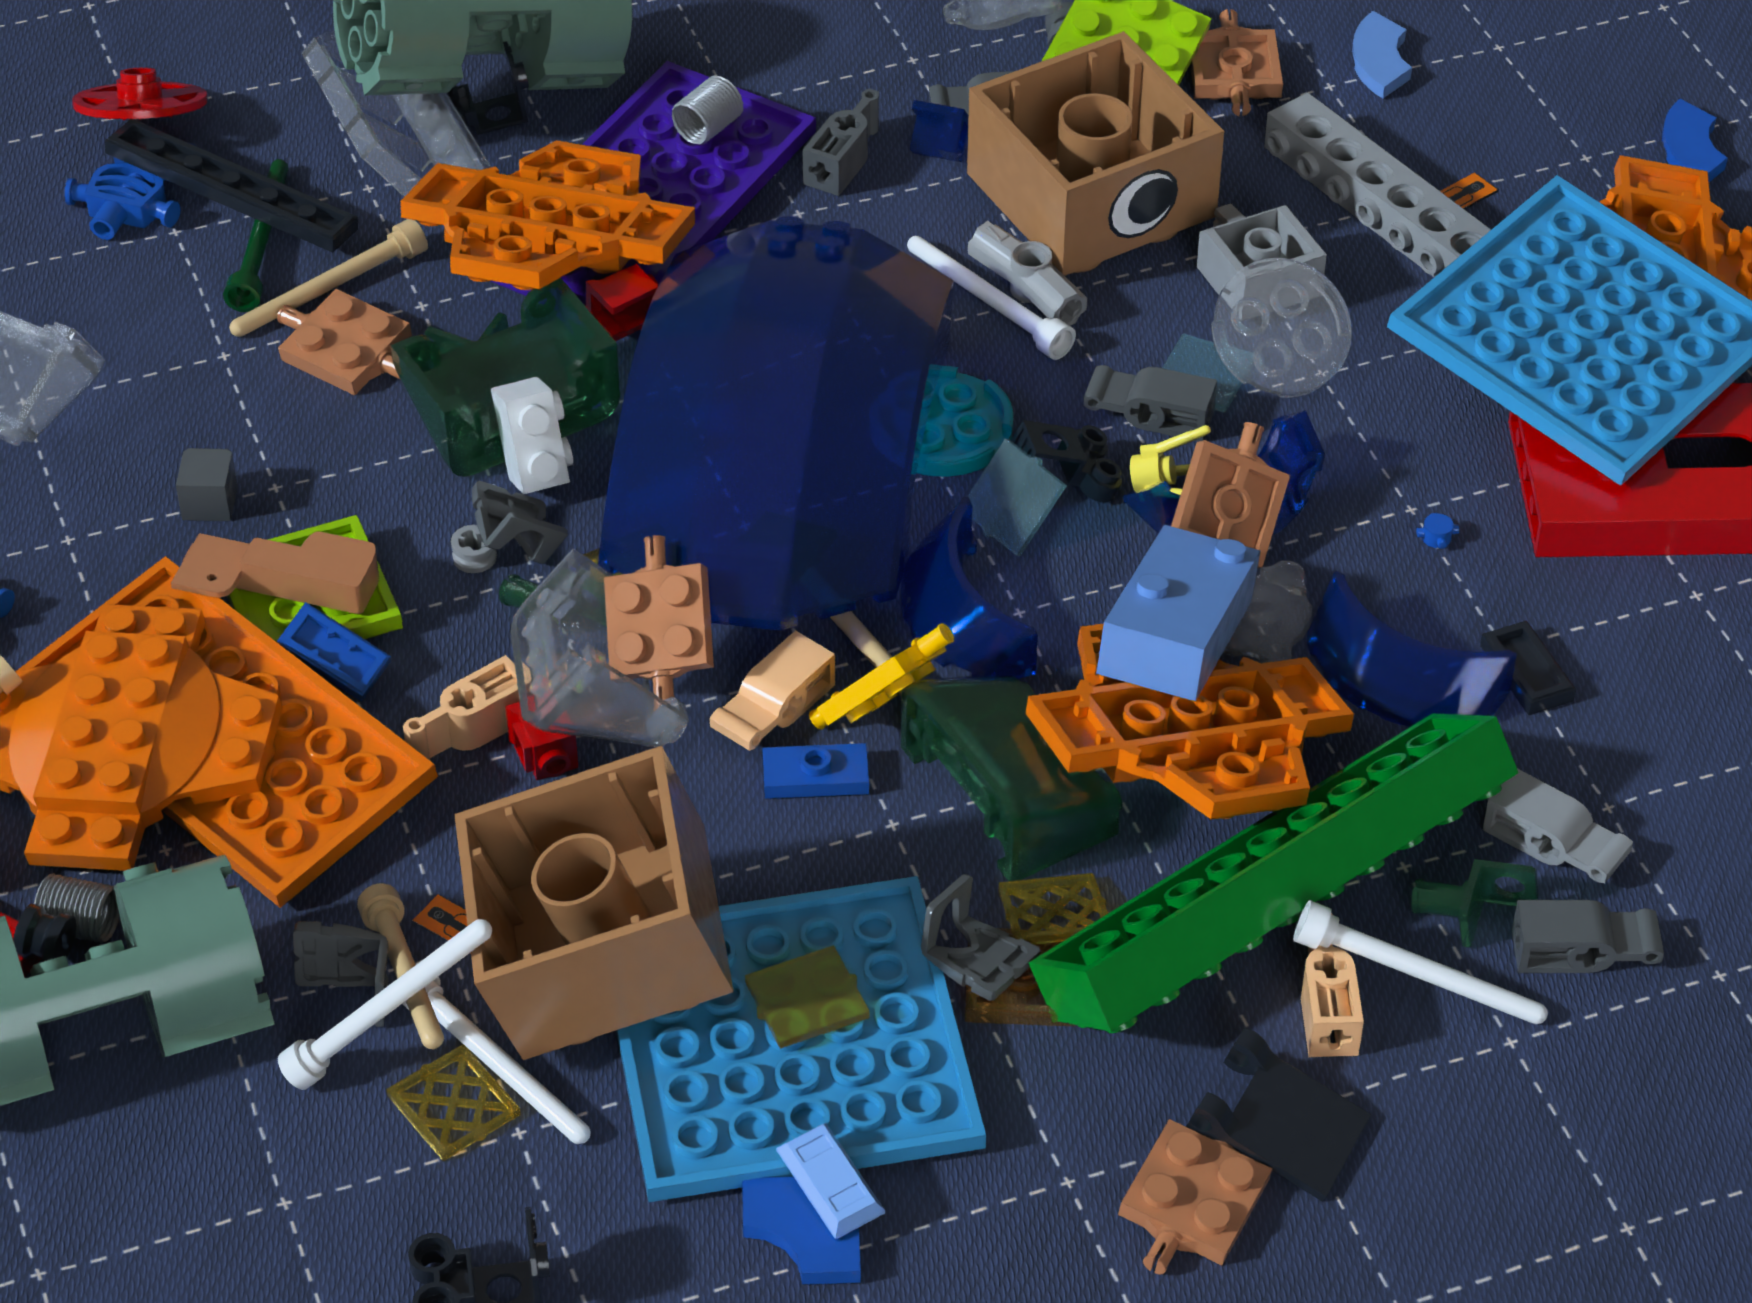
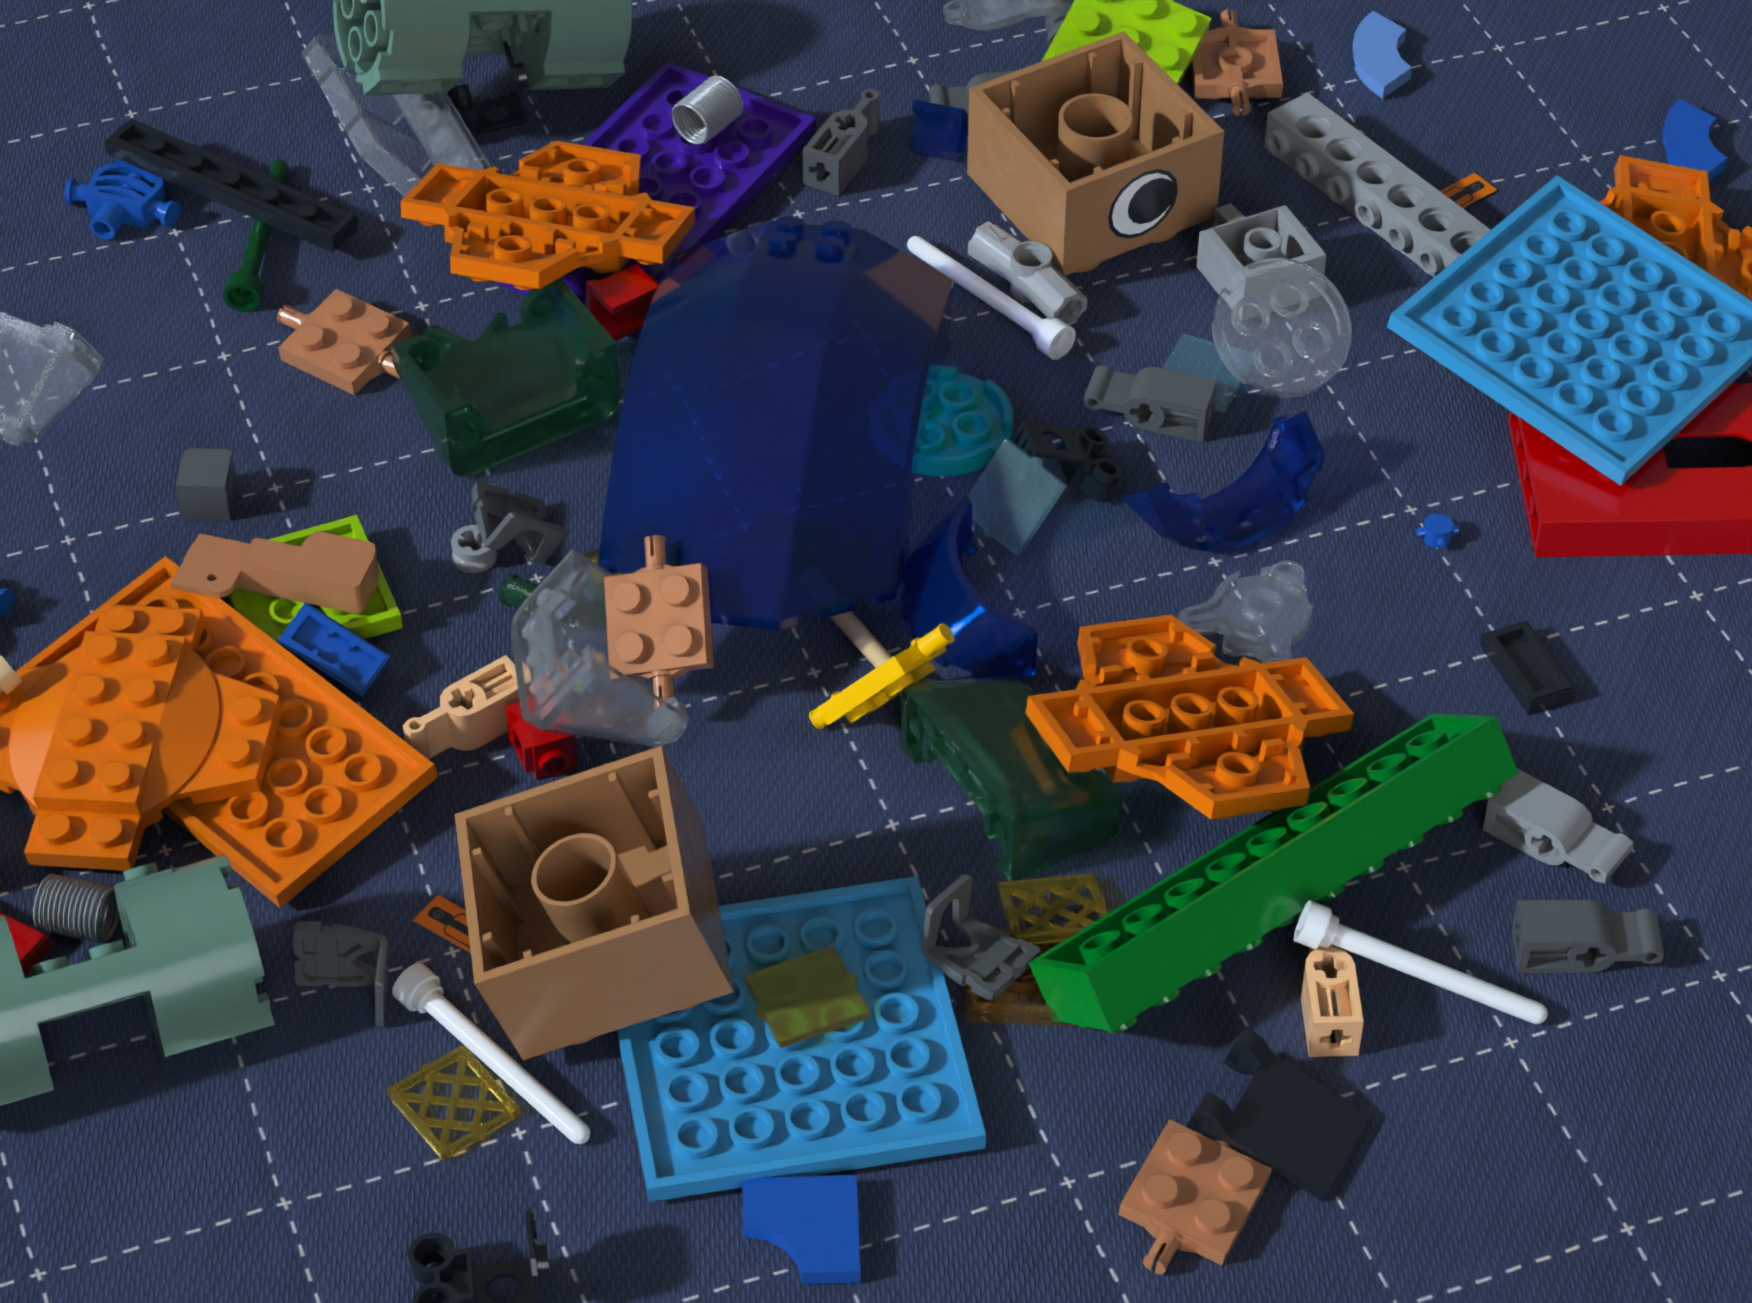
(44, 933): black wheel -> none
(139, 96): red wheel -> none
(307, 1060): white piece -> none
(382, 912): tan piece -> none
(404, 240): tan piece -> none
(531, 434): white brick -> none
(777, 691): light nougat piece -> none
(815, 770): blue plate -> none
(830, 1180): light blue tile -> none
(1154, 467): light yellow plant -> none
(1178, 612): medium blue brick -> none
(1232, 493): nougat plate -> none
(1396, 673): clear blue windscreen -> none
(1467, 900): clear green bracket -> none

